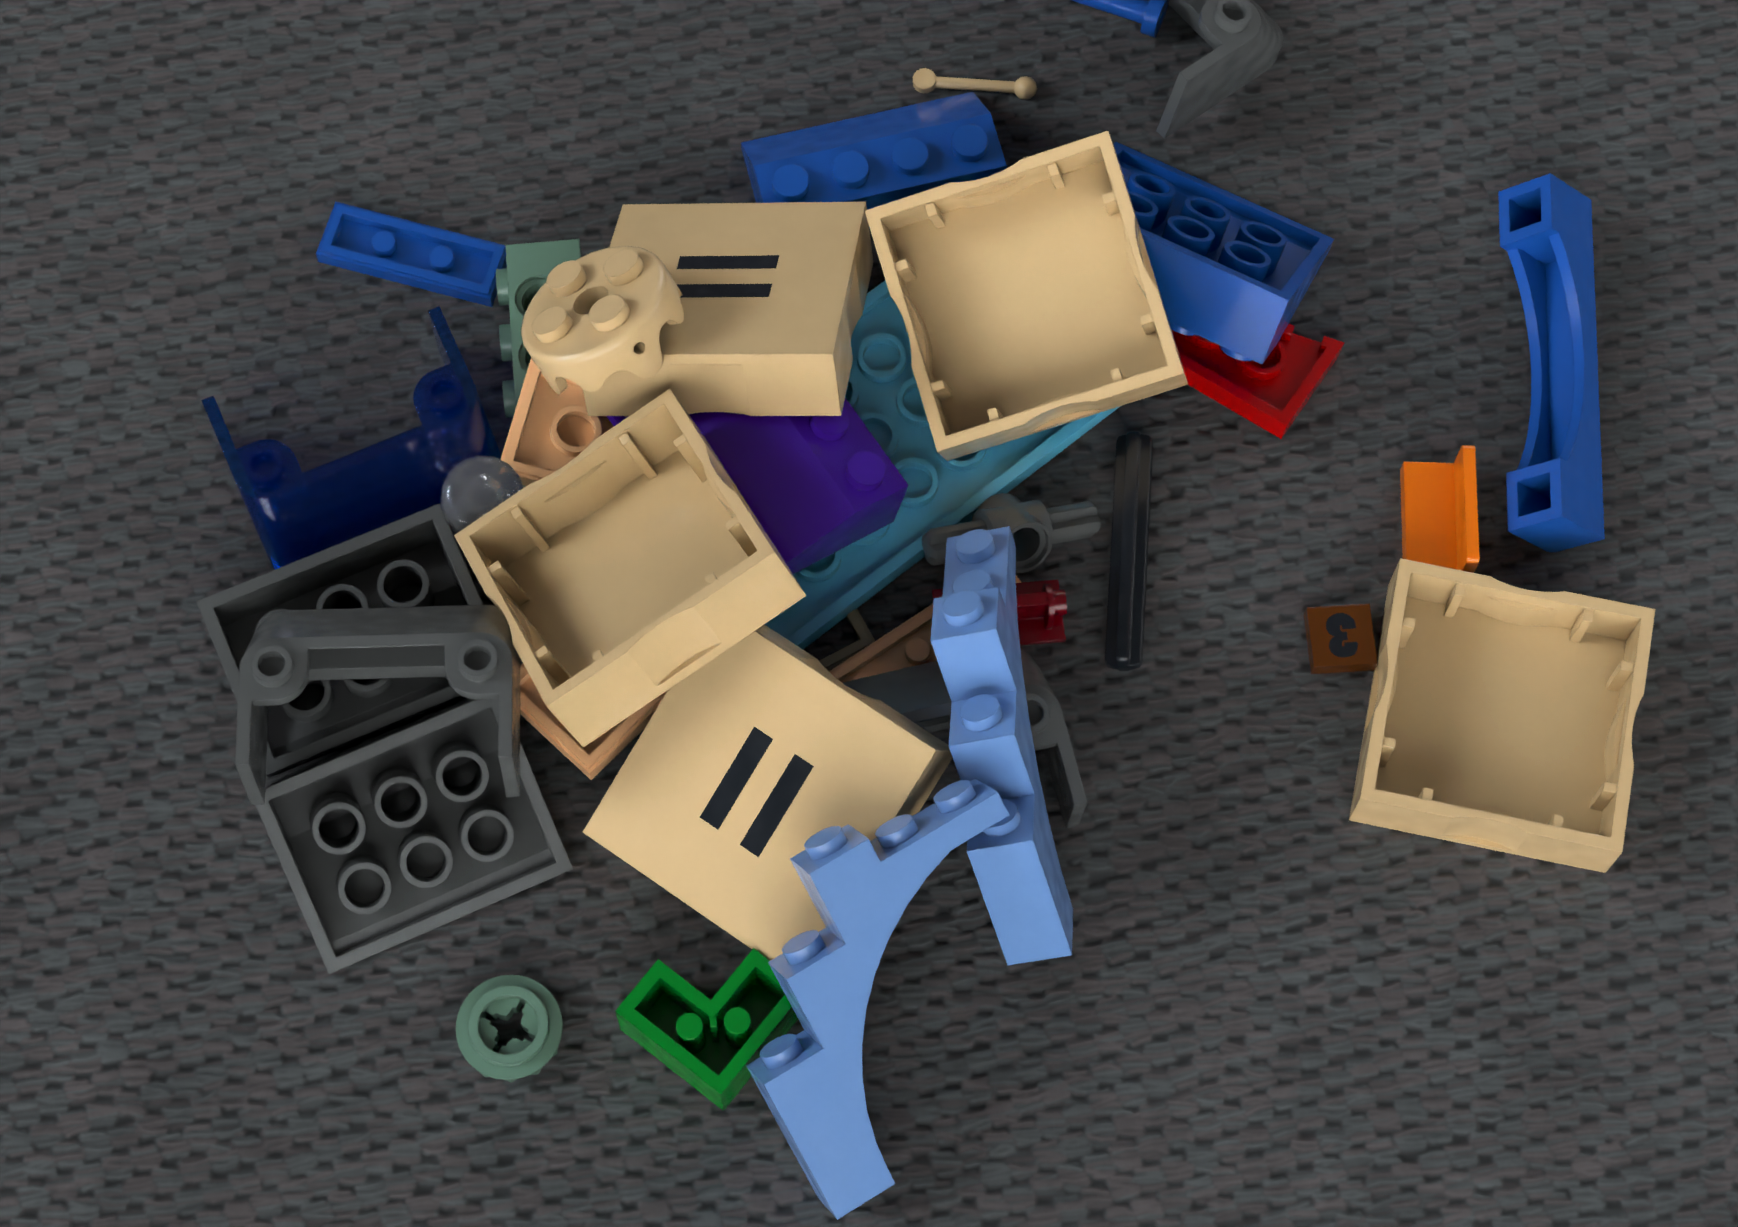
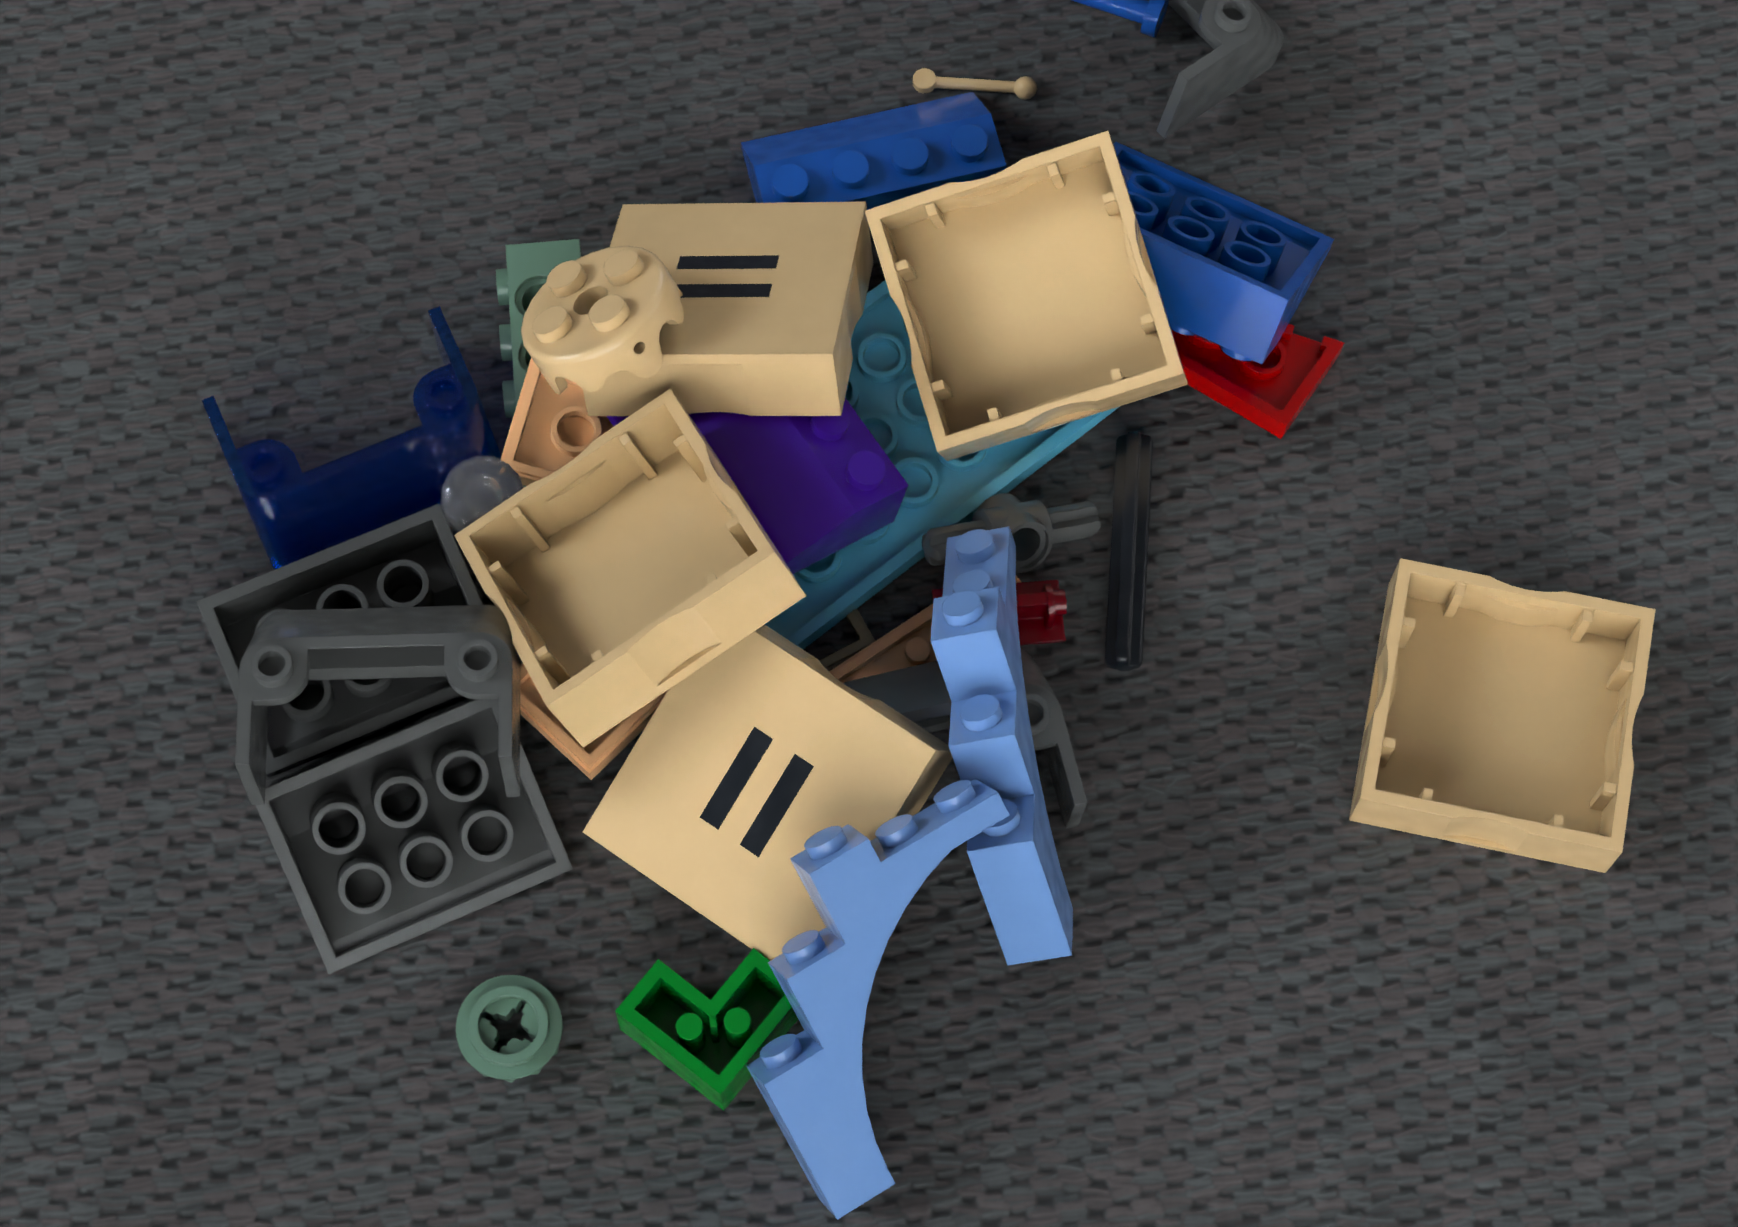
(412, 253): blue tile -> none
(1340, 638): reddish brown tile -> none
(1441, 512): orange panel -> none
(1558, 483): blue arch -> none

